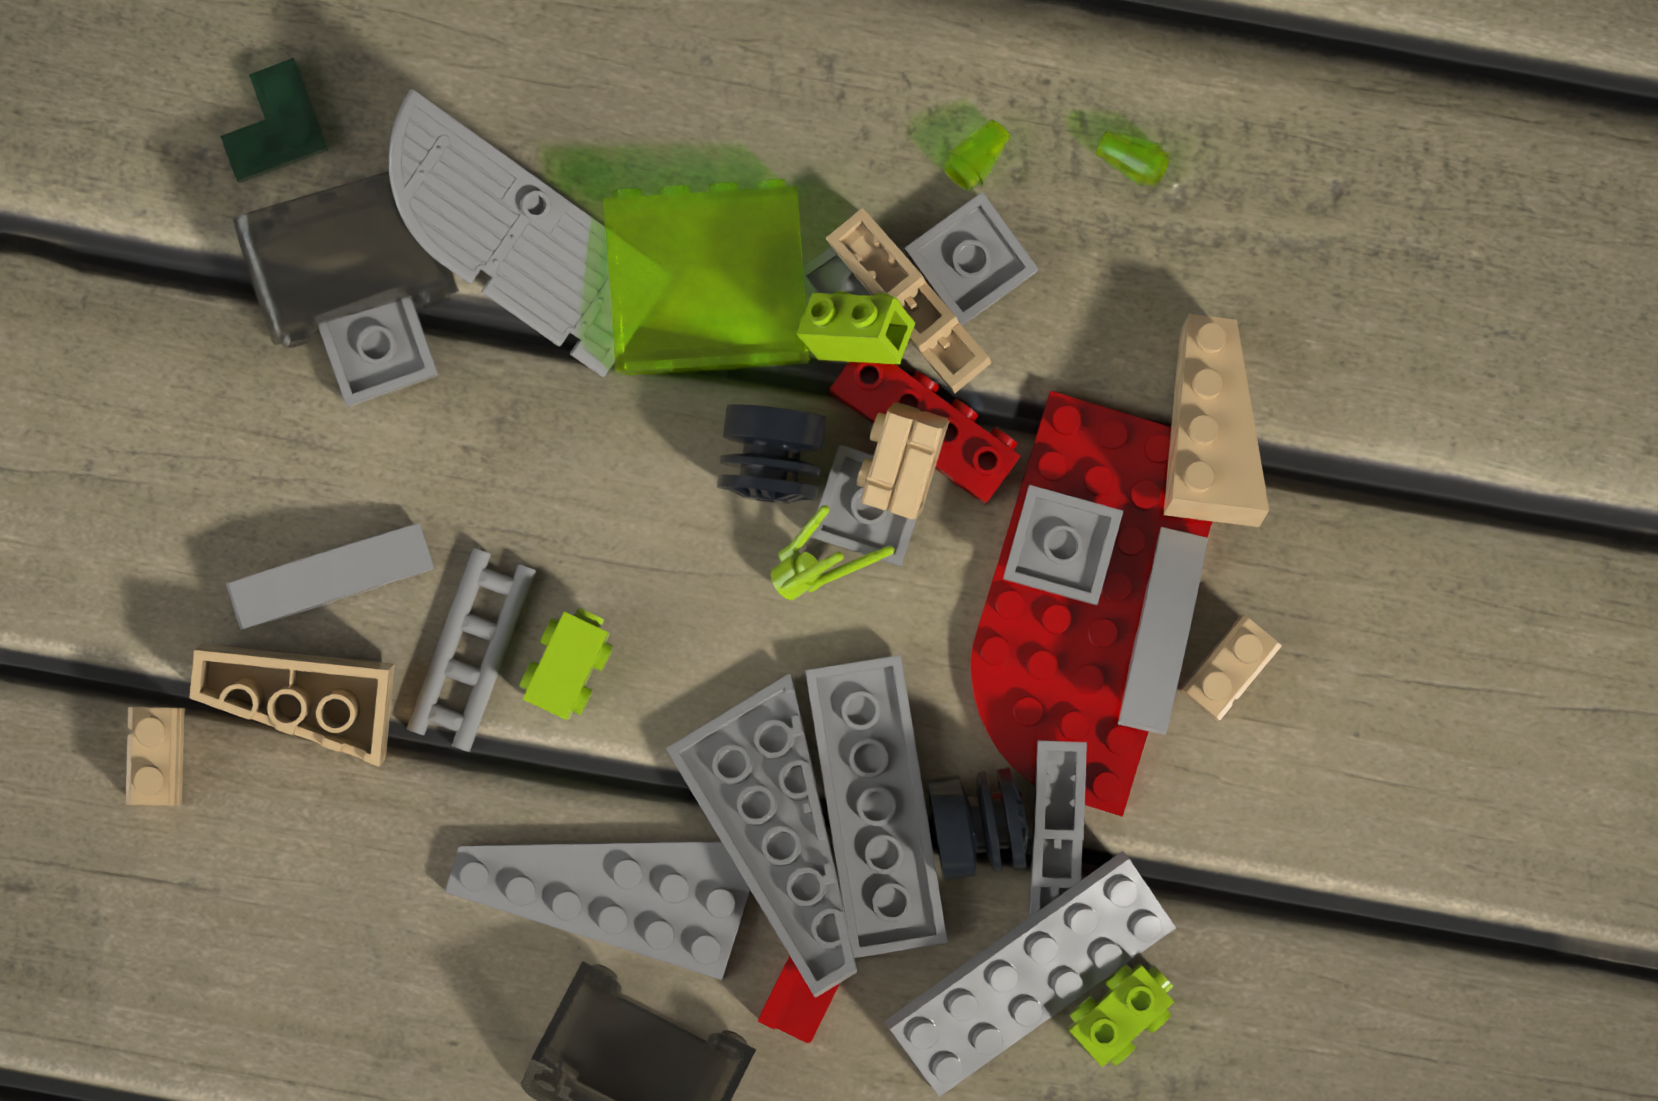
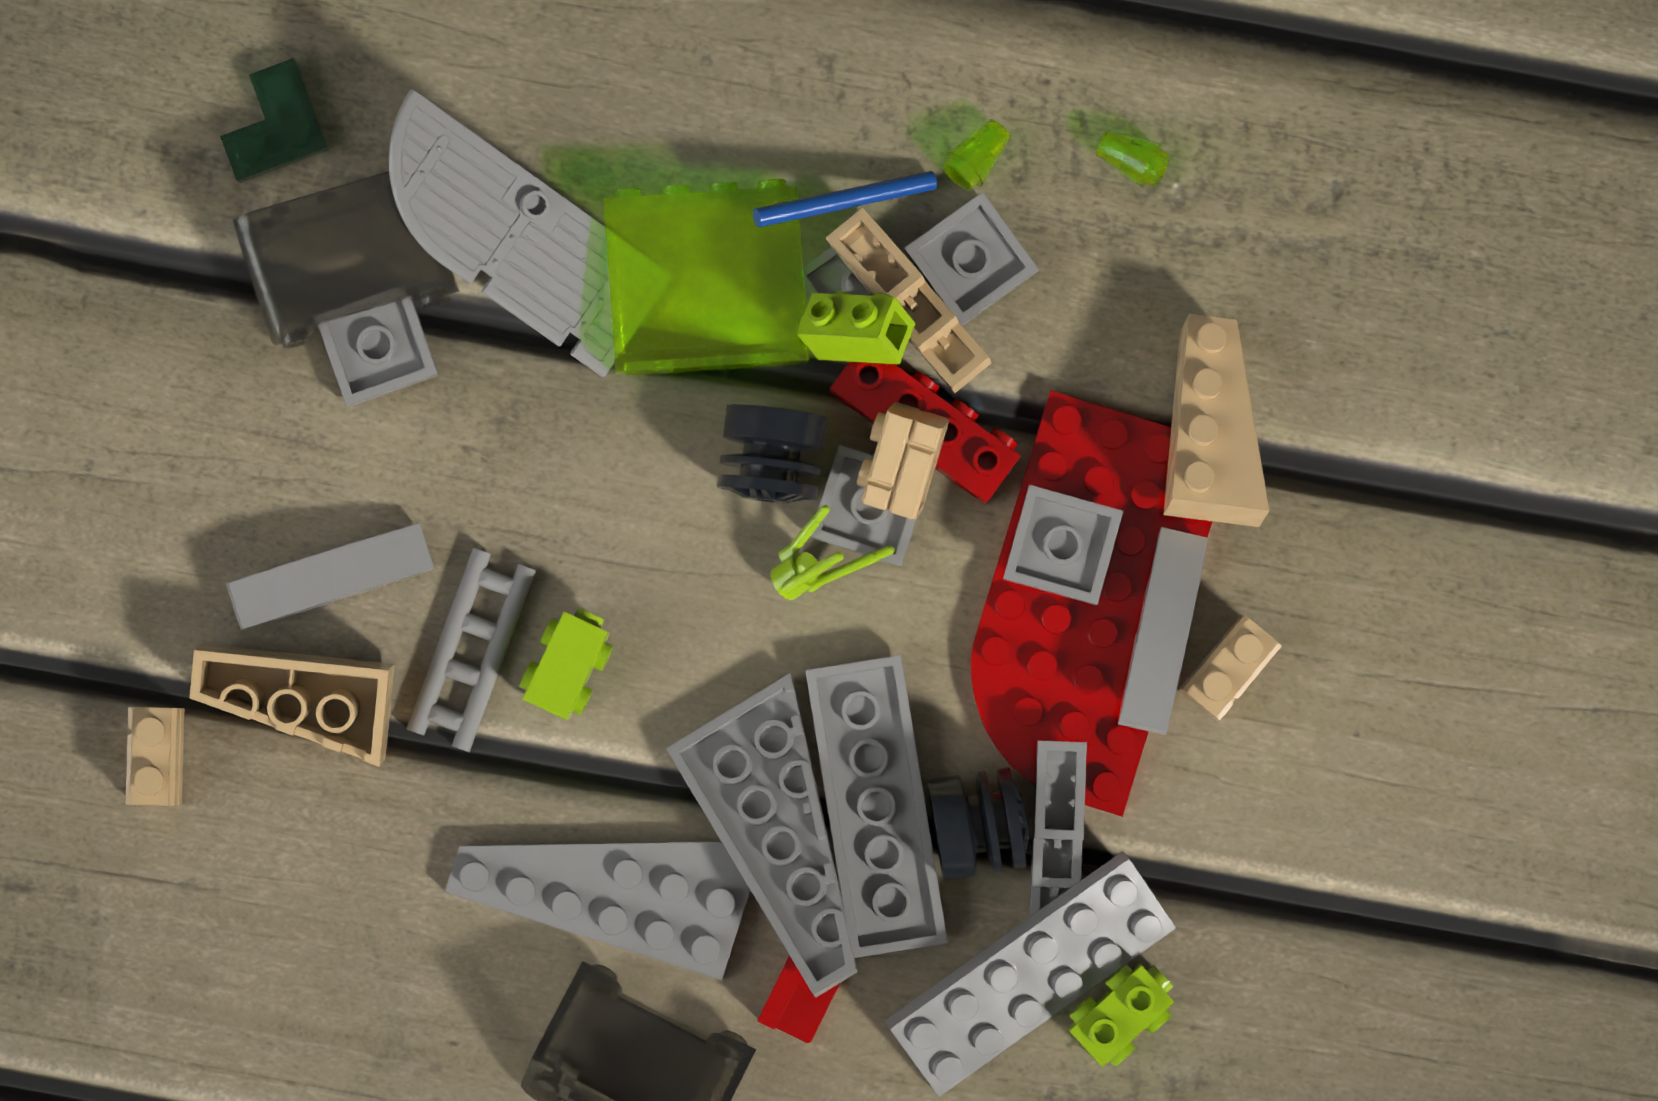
(844, 199): none -> blue bar

